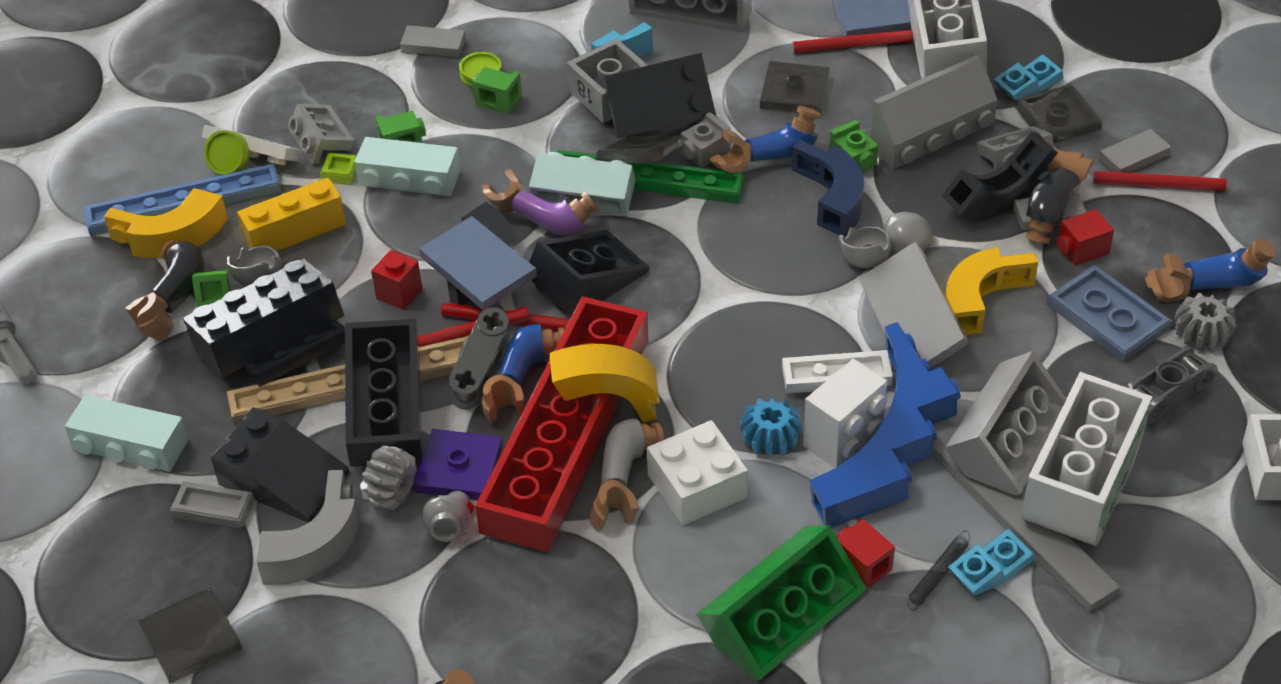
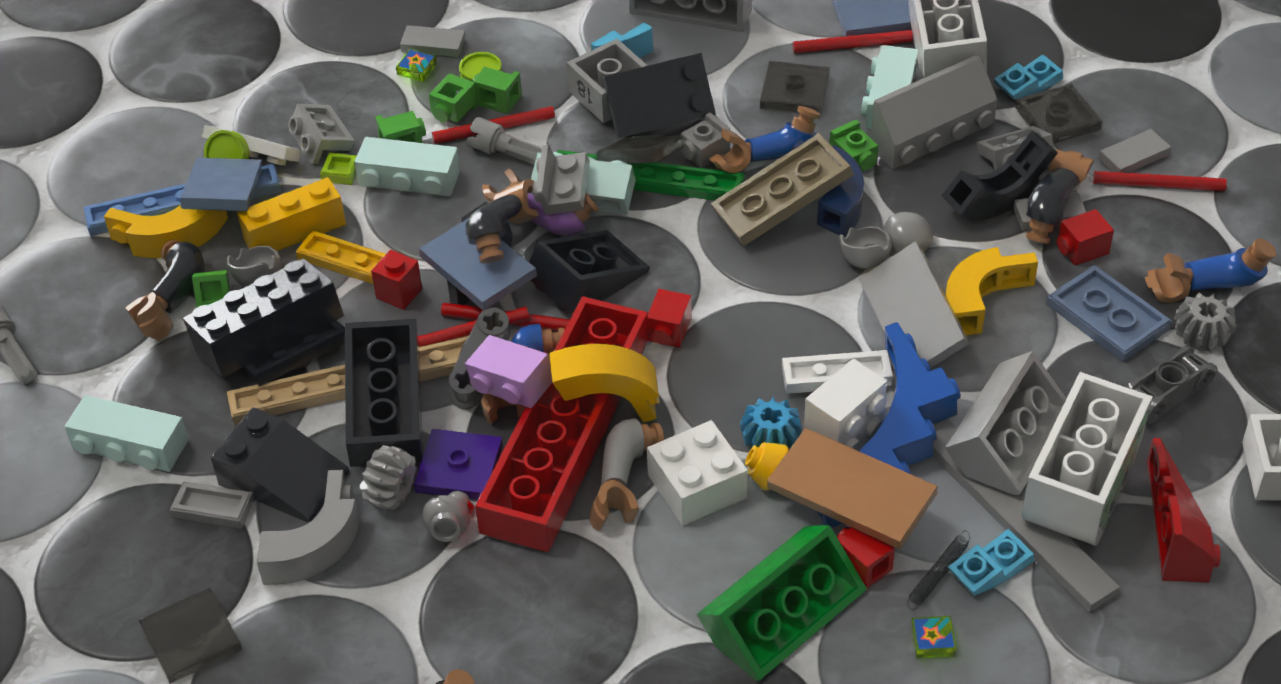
(221, 184): none -> sand blue tile
(339, 256): none -> yellow tile
(416, 65): none -> tile
(448, 104): none -> bright green brick
(487, 223): none -> piece
(492, 139): none -> light grey piece
(506, 121): none -> red bar
(509, 371): none -> lavender brick
(561, 181): none -> light grey bracket
(669, 317): none -> red brick
(763, 461): none -> yellow cone
(782, 189): none -> dark tan plate
(852, 488): none -> medium nougat tile
(891, 71): none -> light aqua brick
(933, 637): none -> tile
(1180, 526): none -> red wedge

